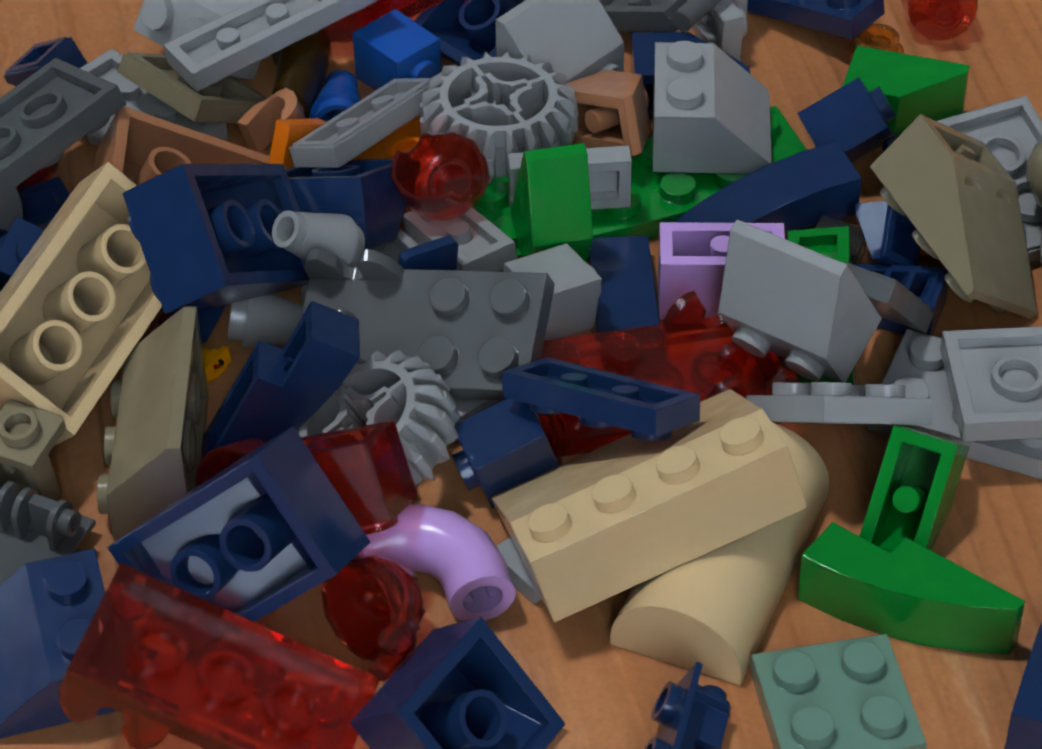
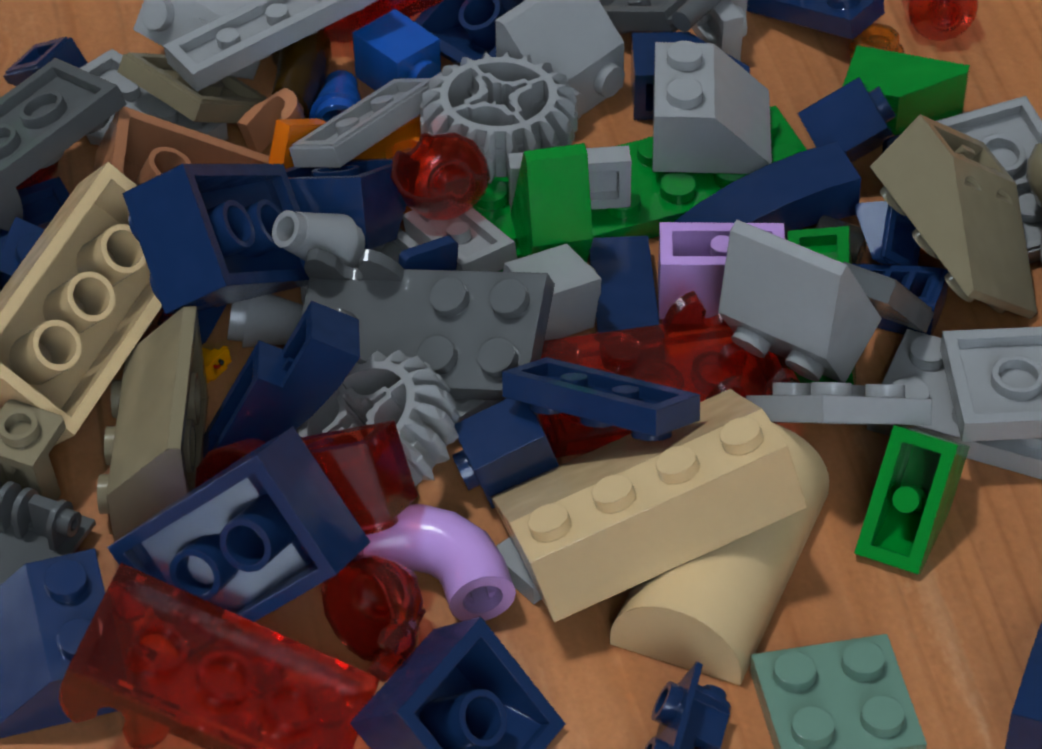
(612, 110): nougat slope -> none
(908, 594): green slope -> none

